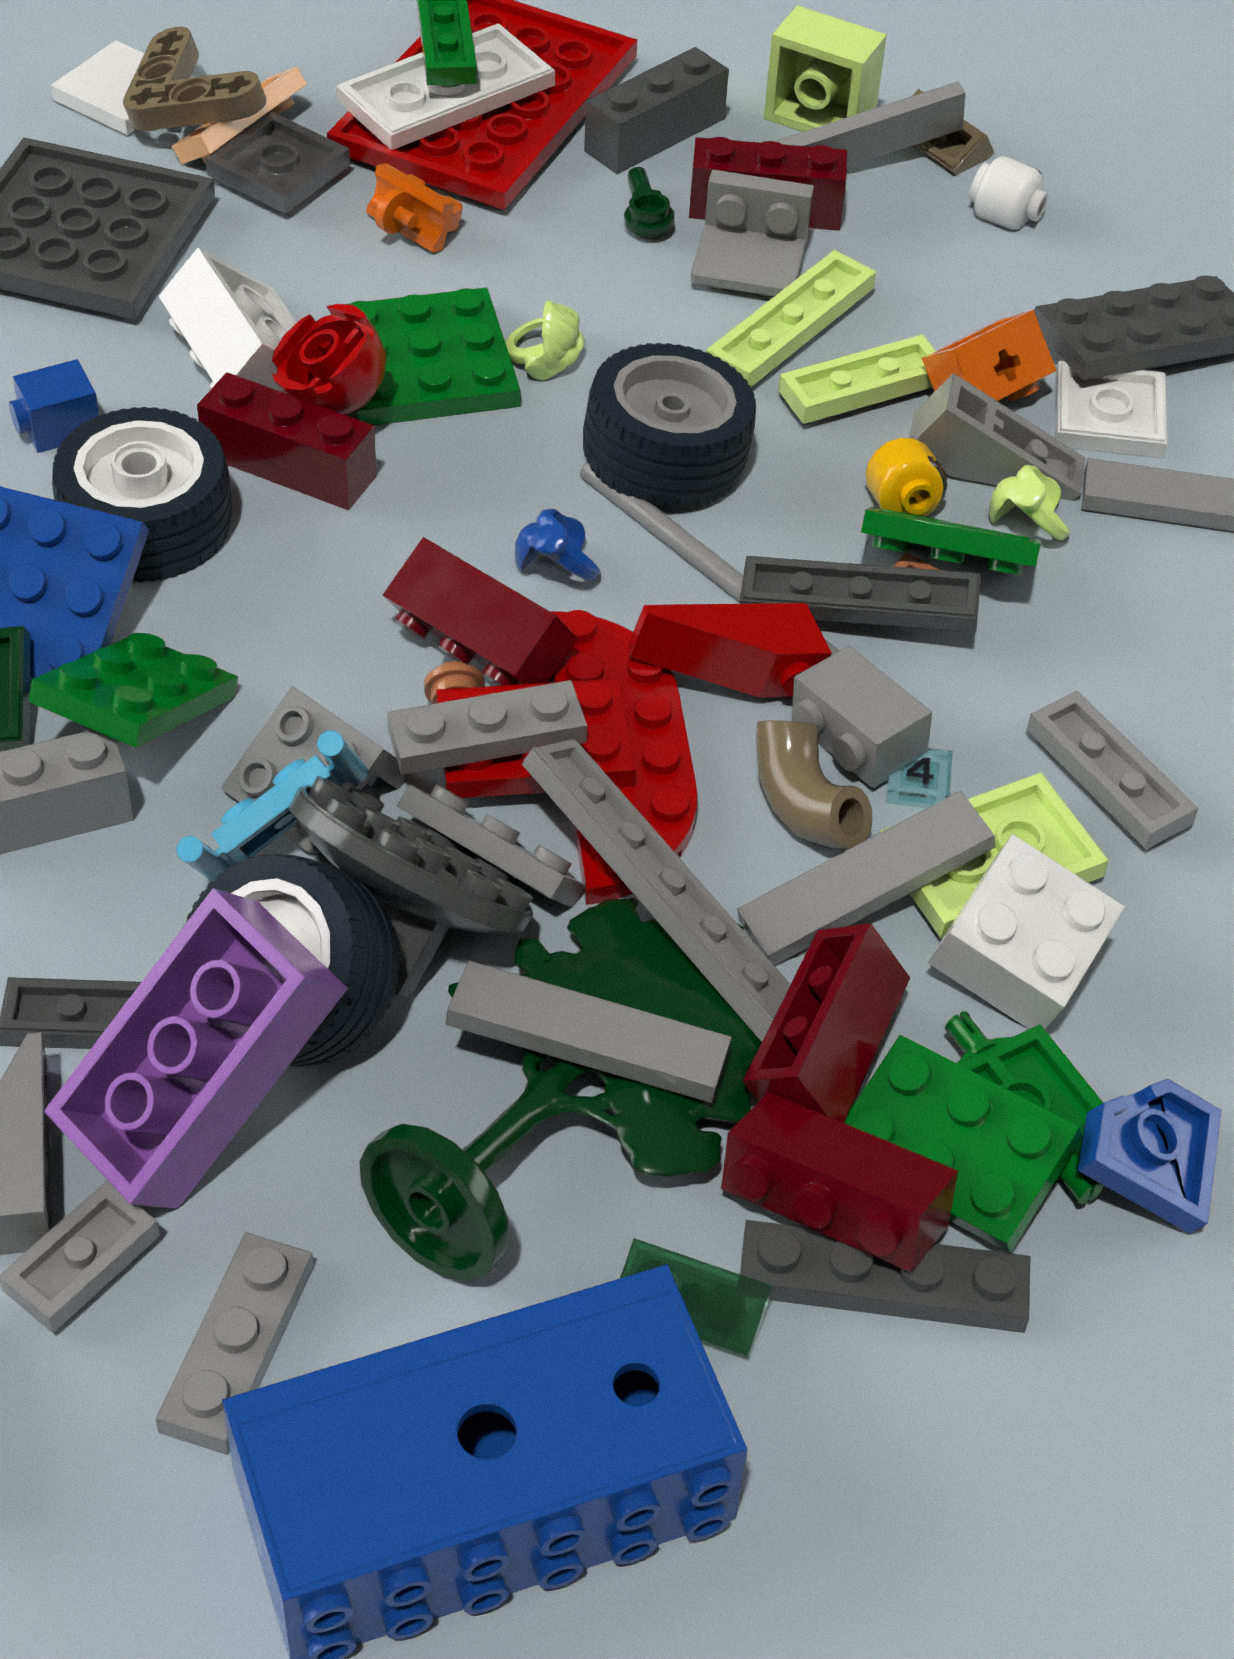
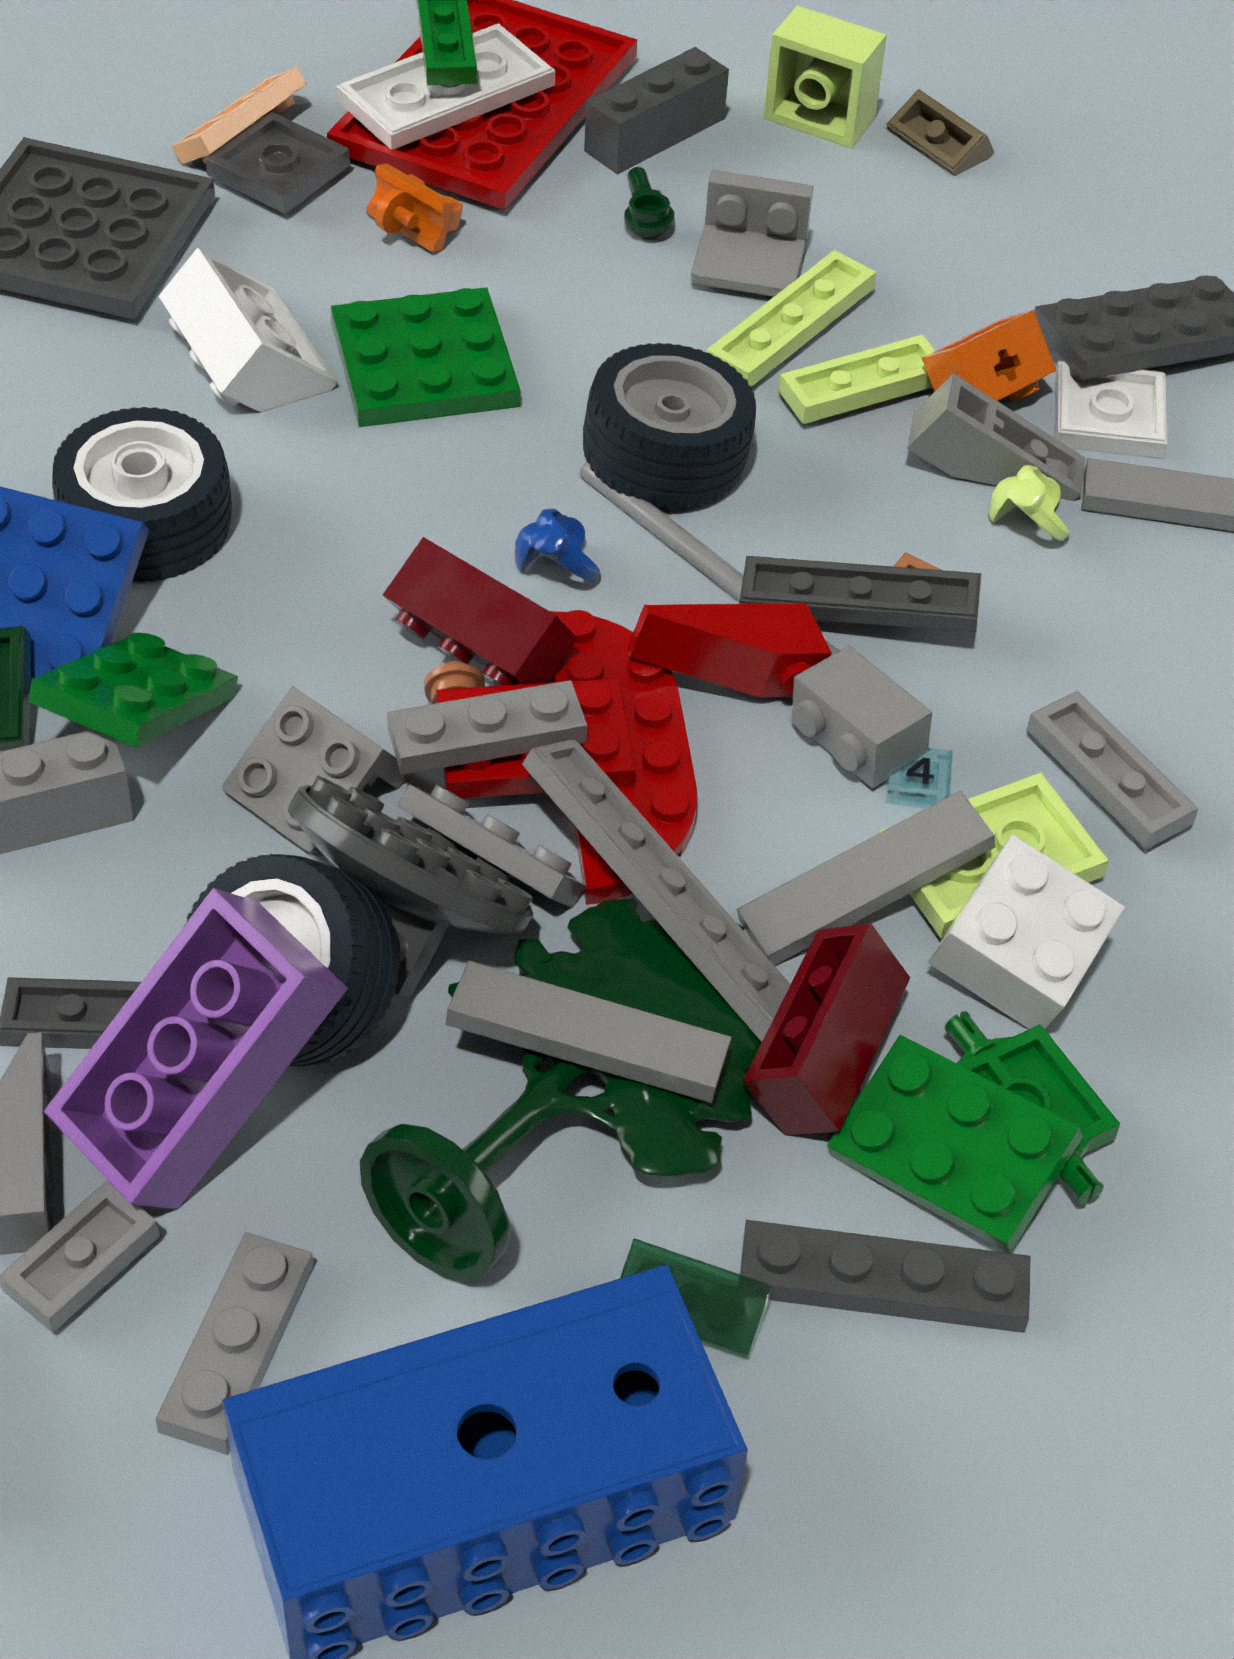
(52, 403): blue brick -> none
(100, 85): white tile -> none
(168, 98): dark tan beam -> none
(257, 823): medium azure plate -> none
(290, 440): dark red brick -> none
(331, 360): red cylinder -> none
(560, 342): yellowish green piece -> none
(770, 159): dark red brick -> none
(801, 792): dark tan cylinder -> none
(839, 1180): dark red brick -> none
(890, 125): light grey tile -> none
(905, 474): yellow head -> none
(950, 540): green plate -> none
(1008, 193): white head -> none
(1156, 1151): blue plate -> none

